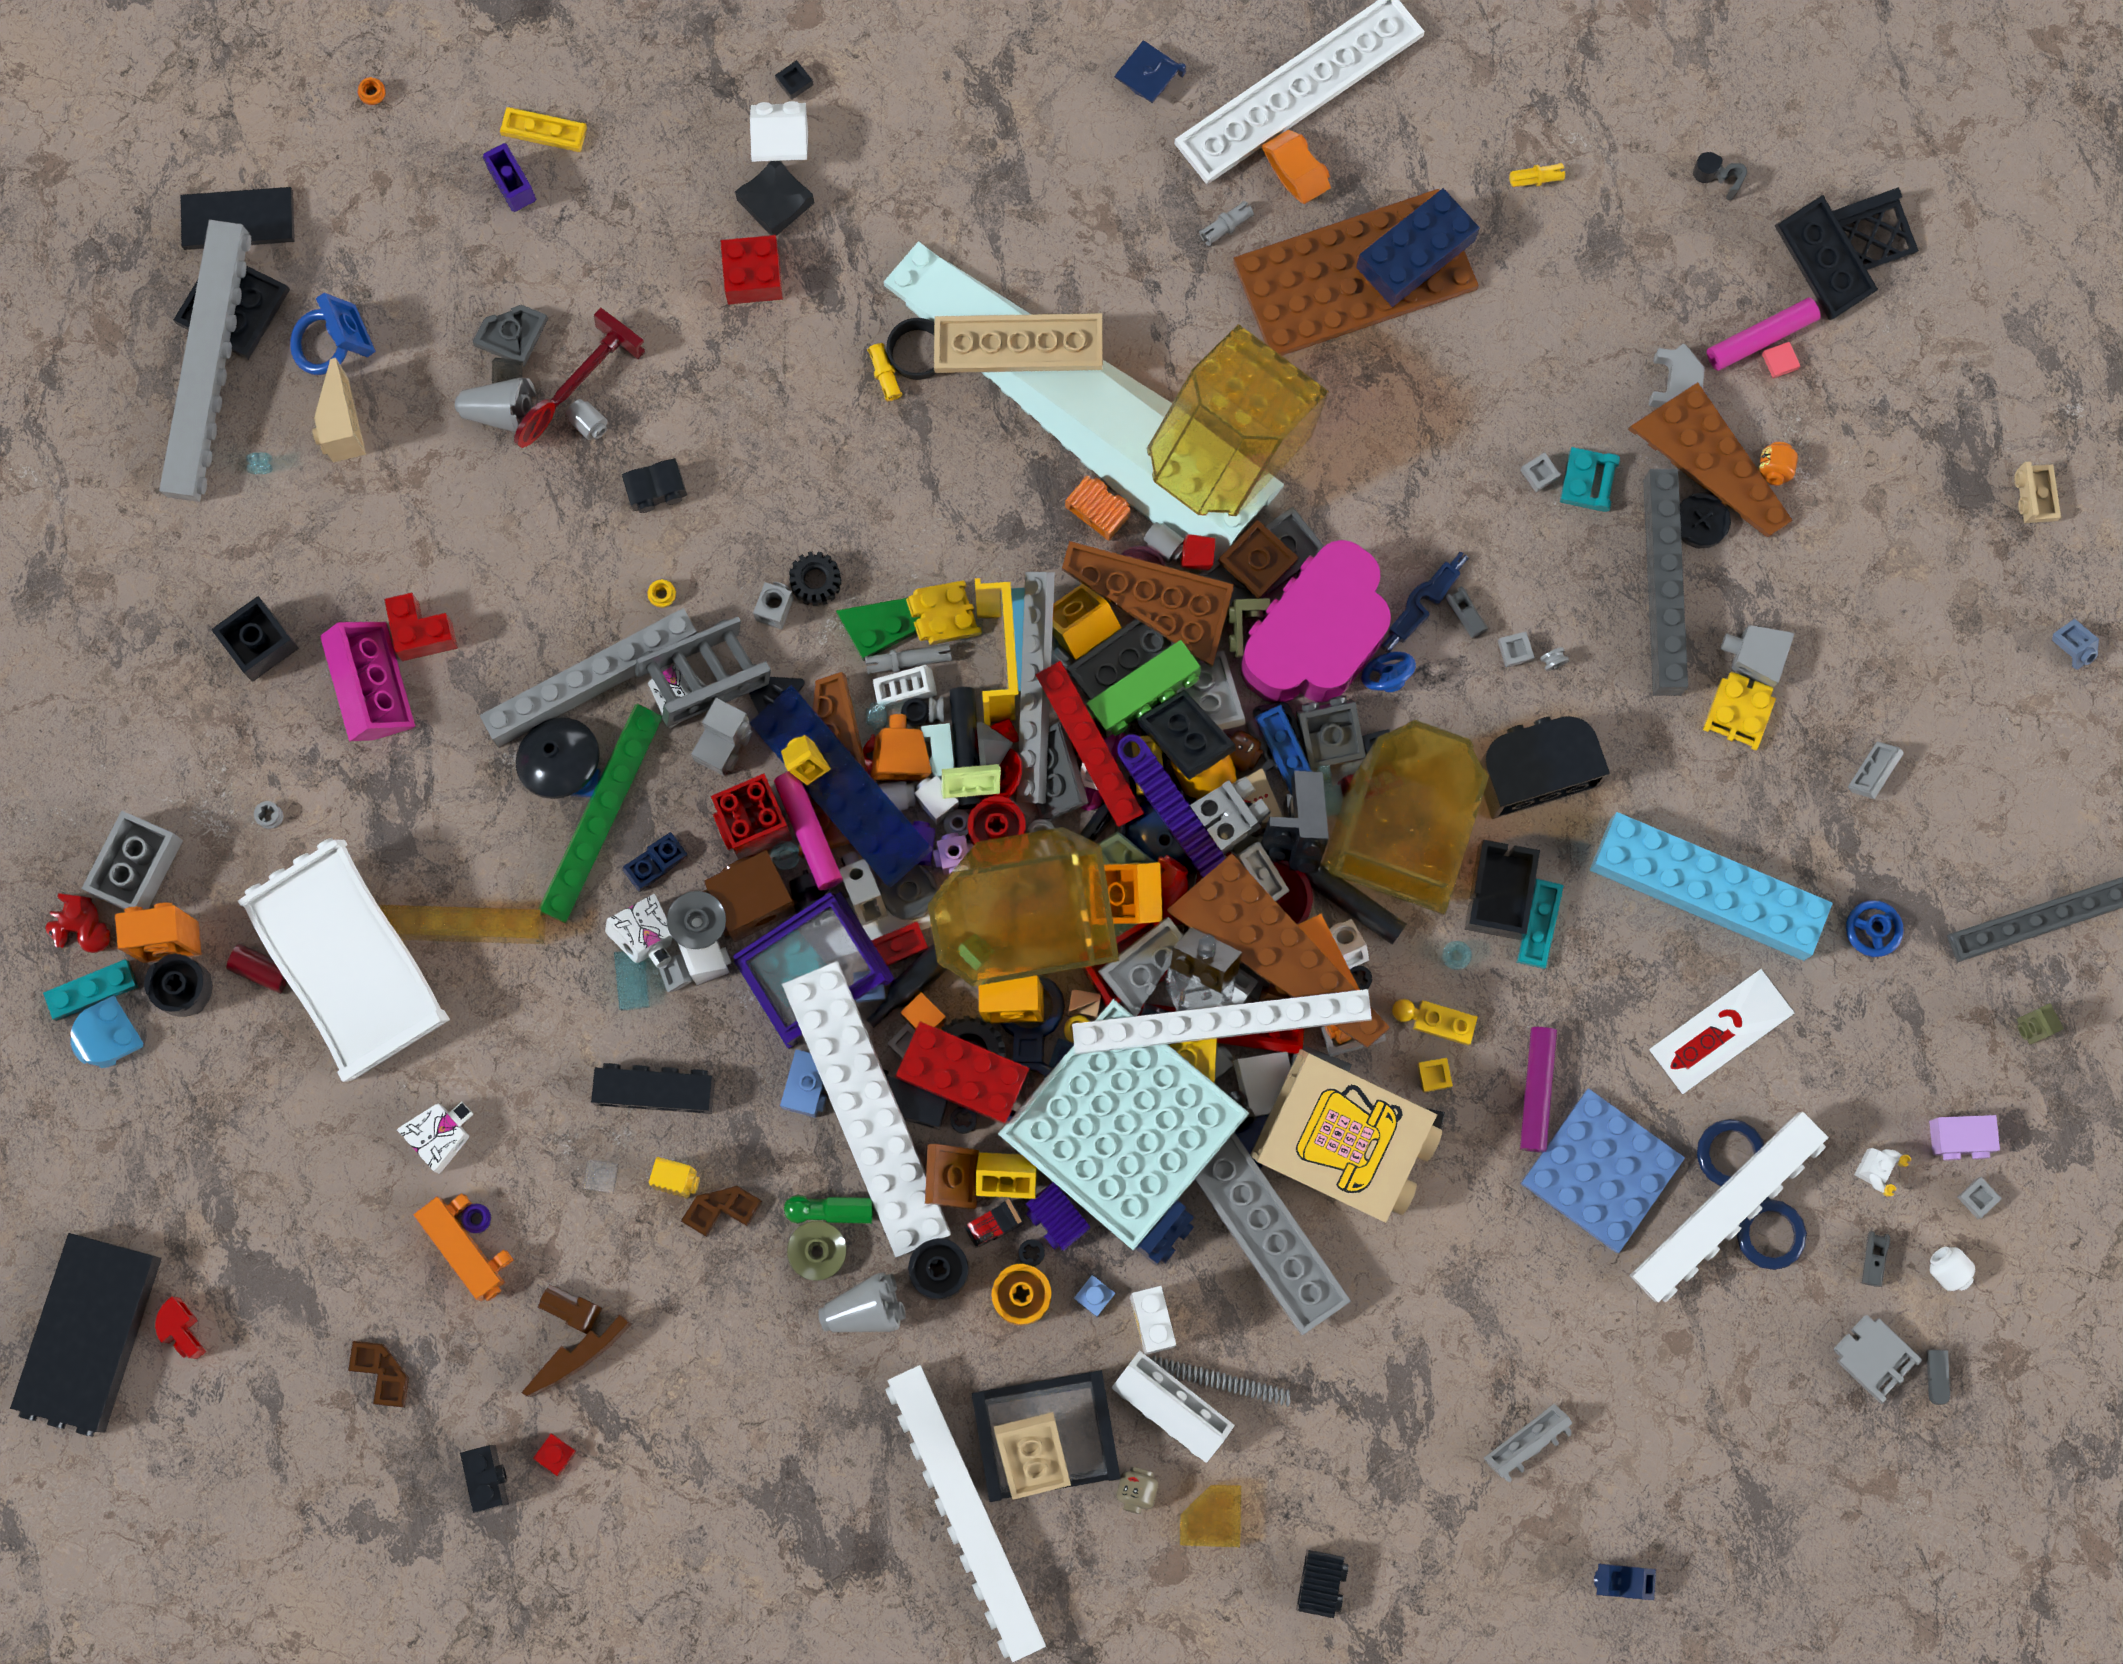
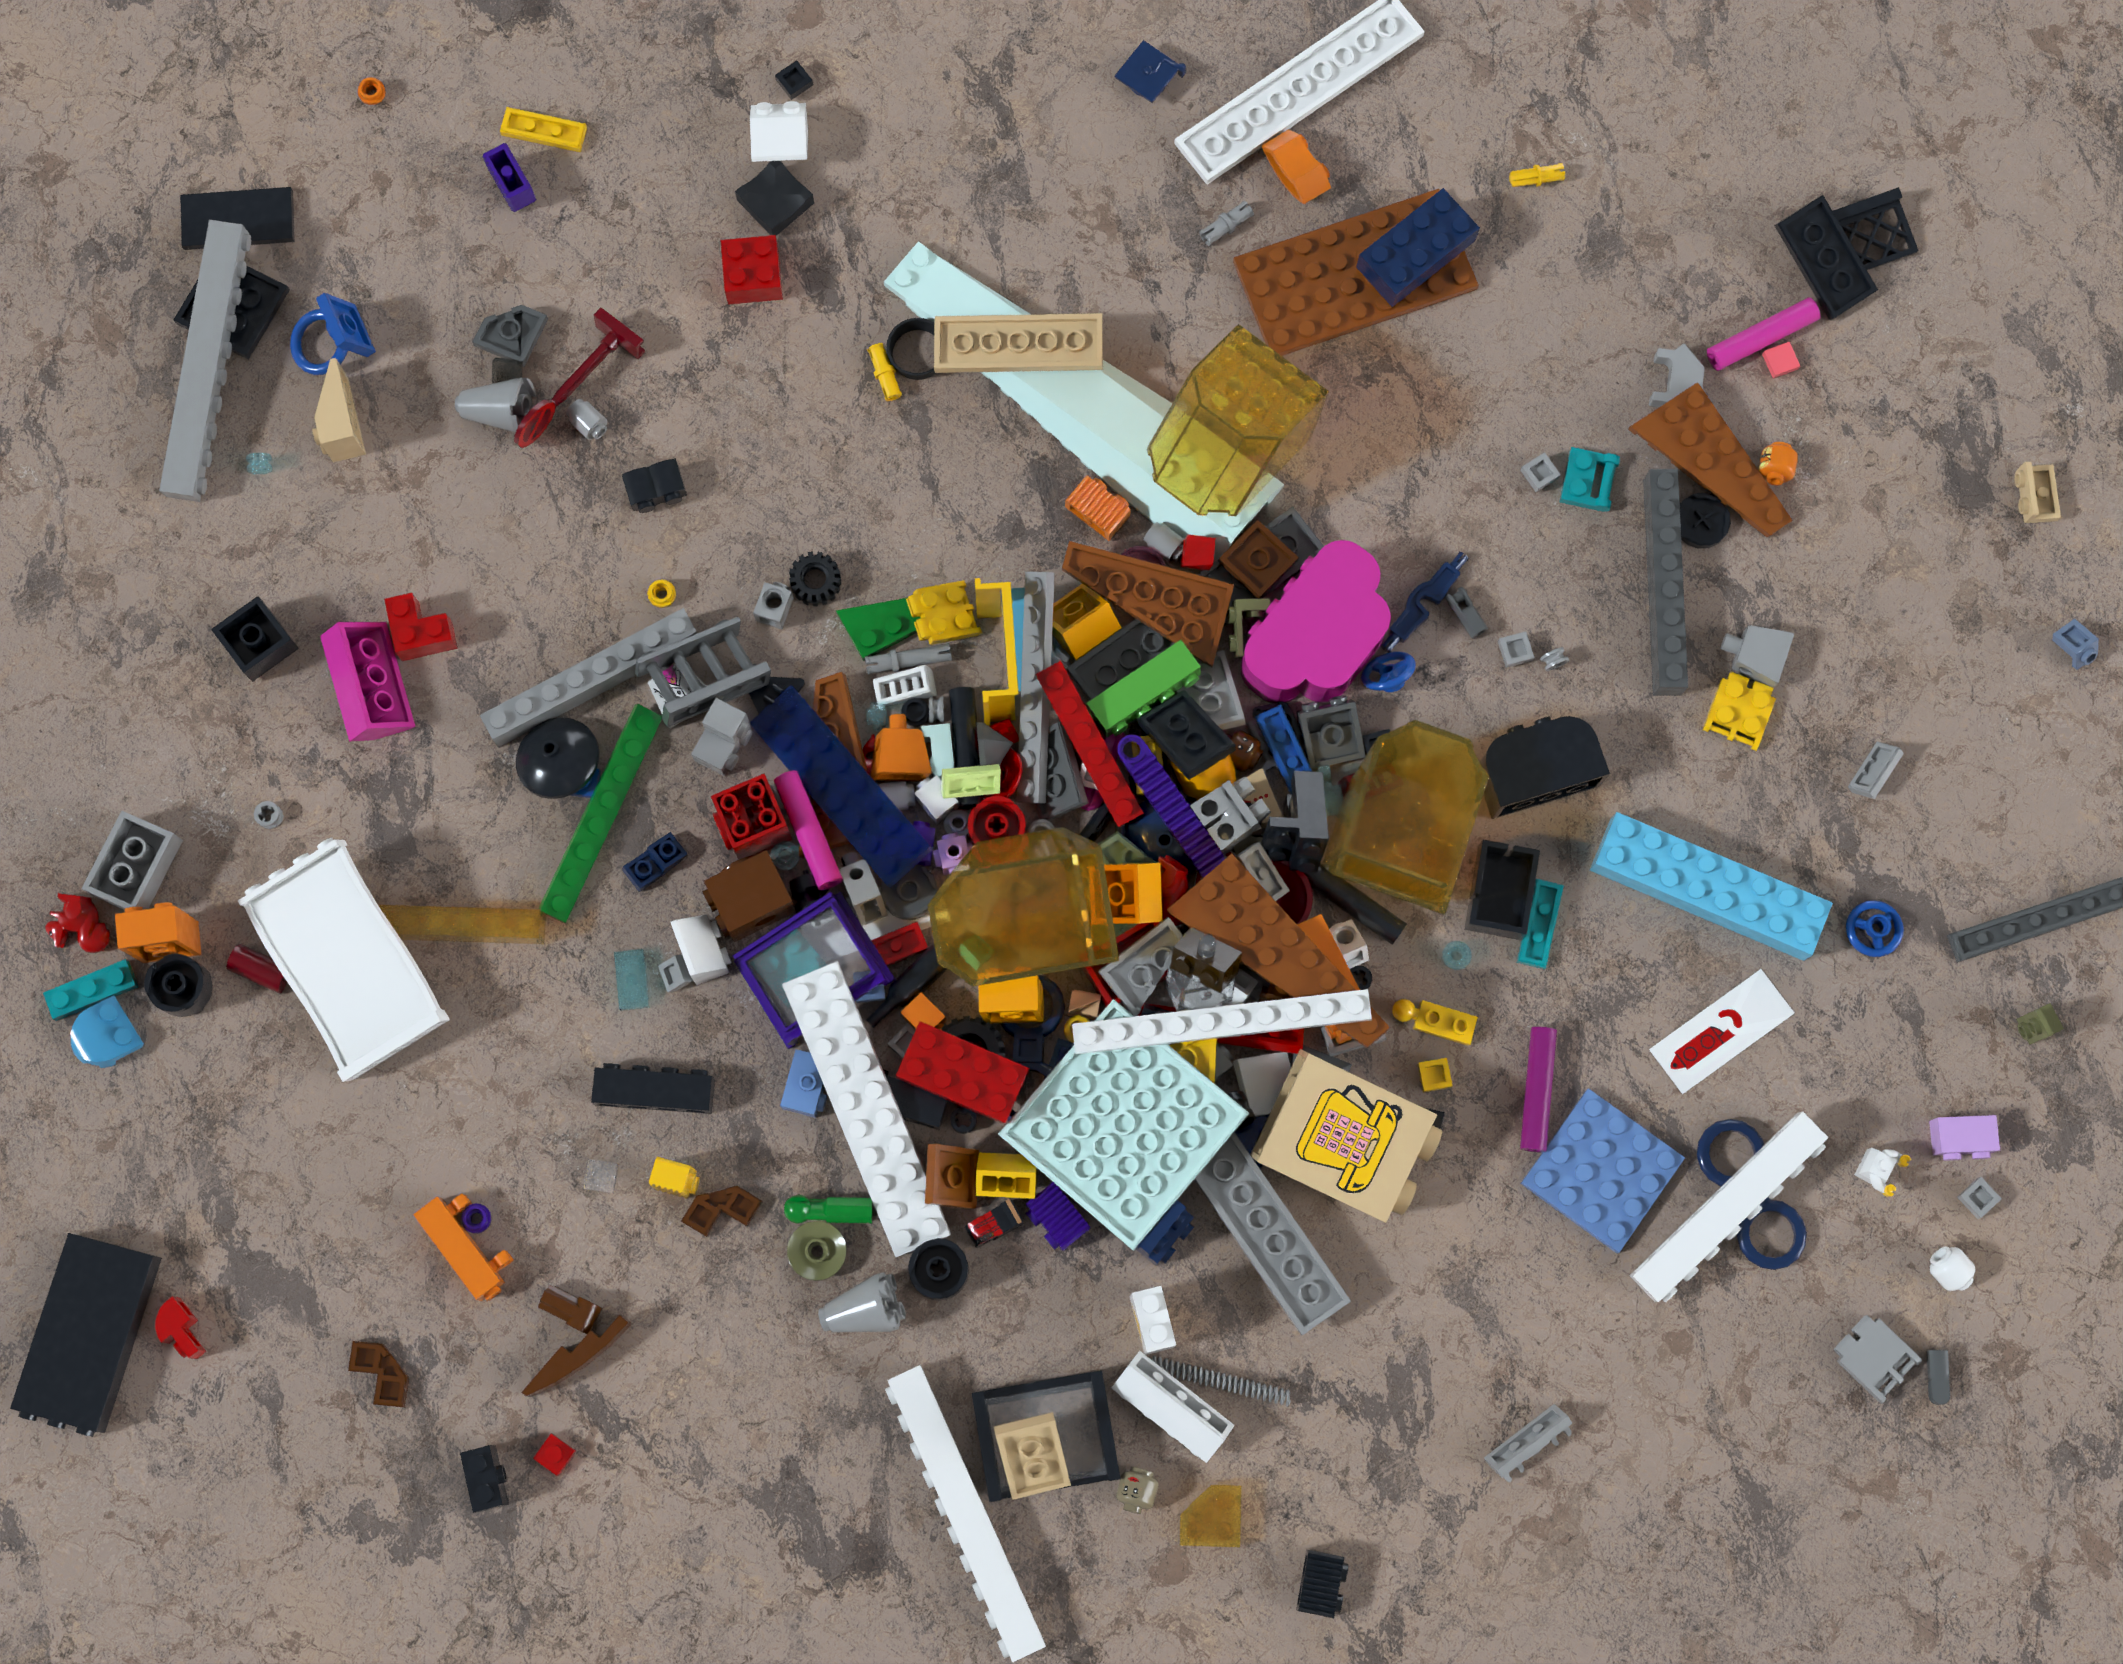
(437, 1134): white torso -> none
(642, 932): white torso -> none
(692, 906): dark grey dish -> none
(804, 759): yellow slope -> none
(1006, 1287): light orange brick -> none
(1033, 1243): black bush -> none
(1094, 1295): light blue plate -> none
(1625, 1581): dark blue brick -> none
(1710, 167): leg -> none
(1875, 1264): dark grey bar -> none

